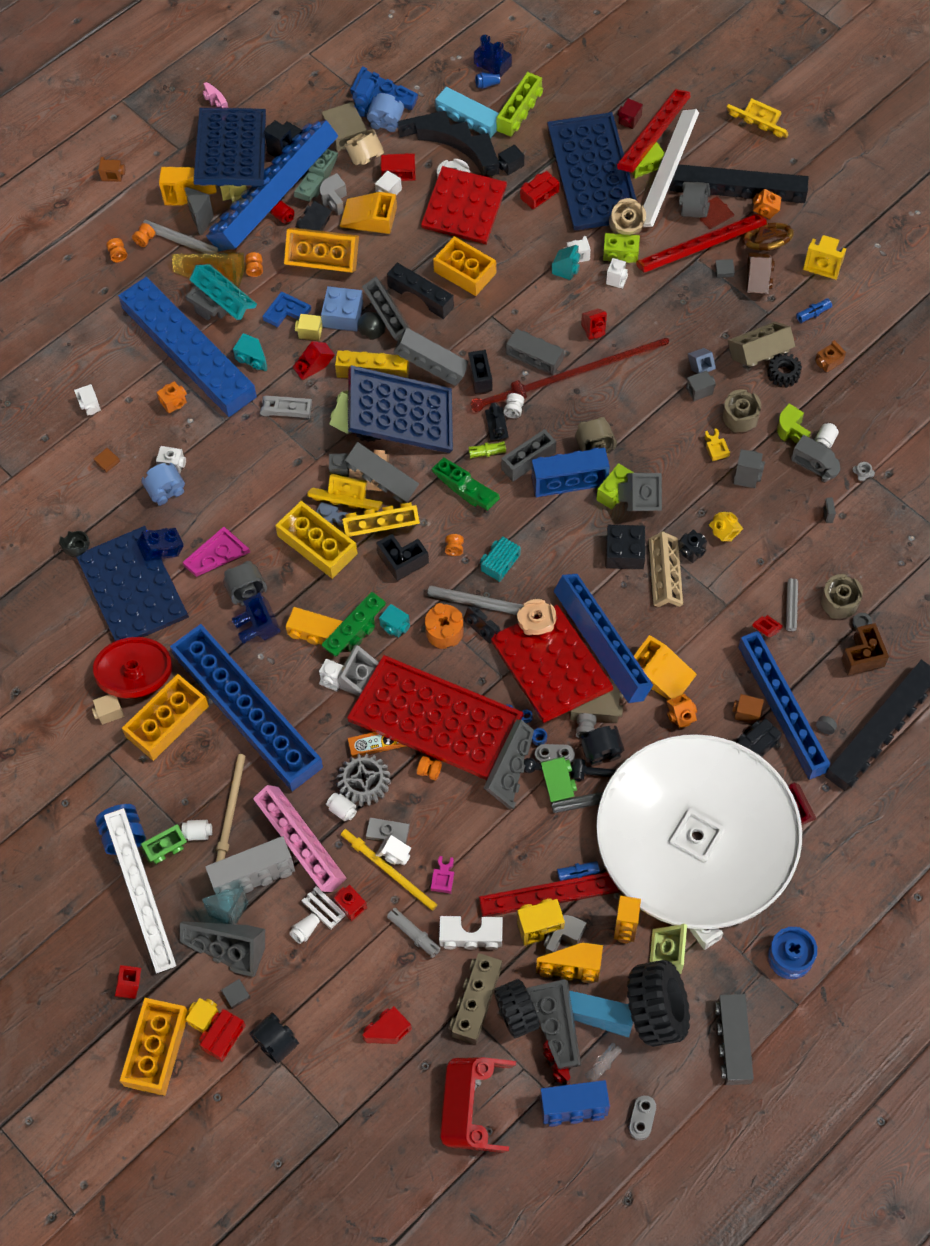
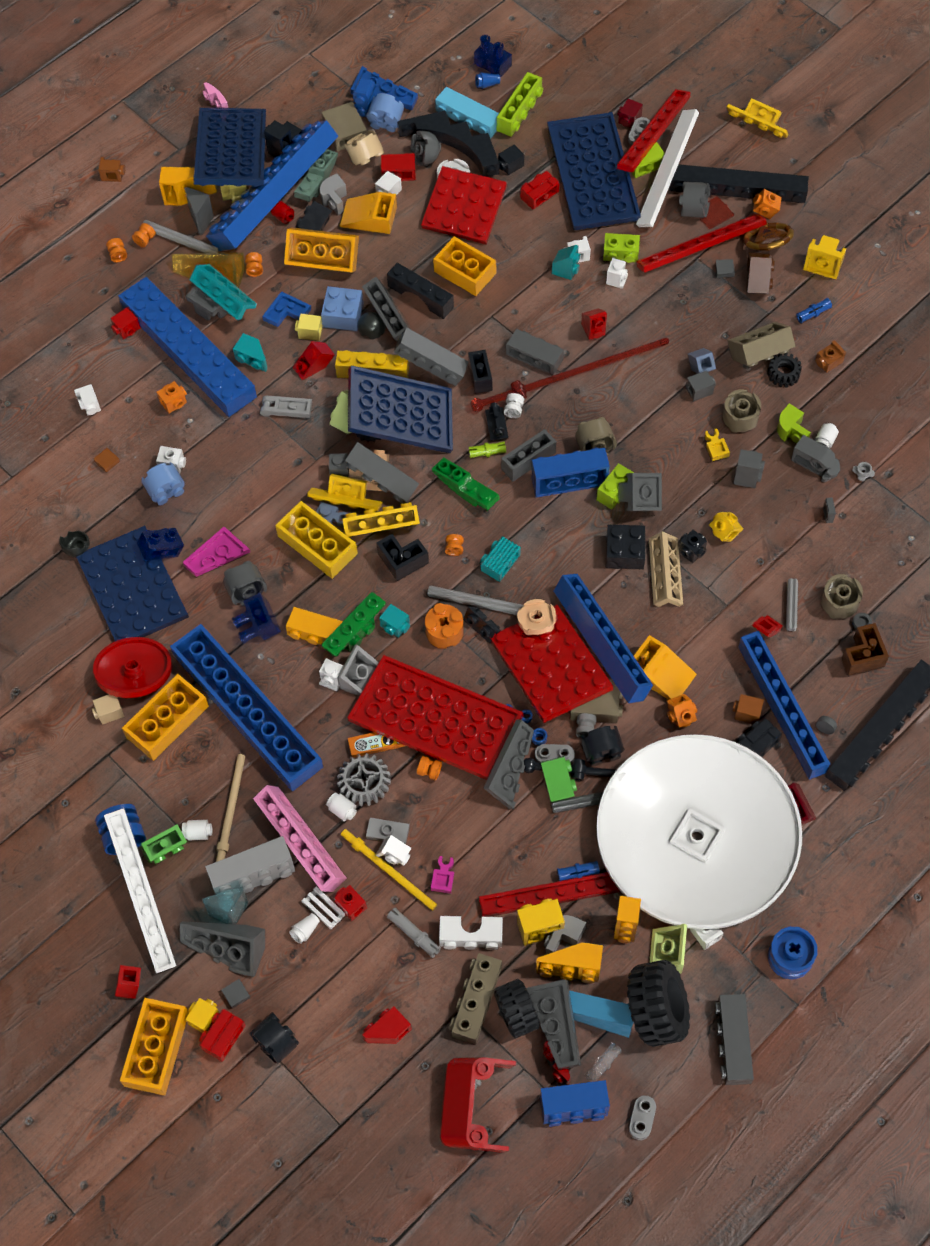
(125, 323): none -> red brick
(425, 147): none -> dark grey cylinder
(636, 217): tan brick -> none
(637, 128): none -> light grey plate

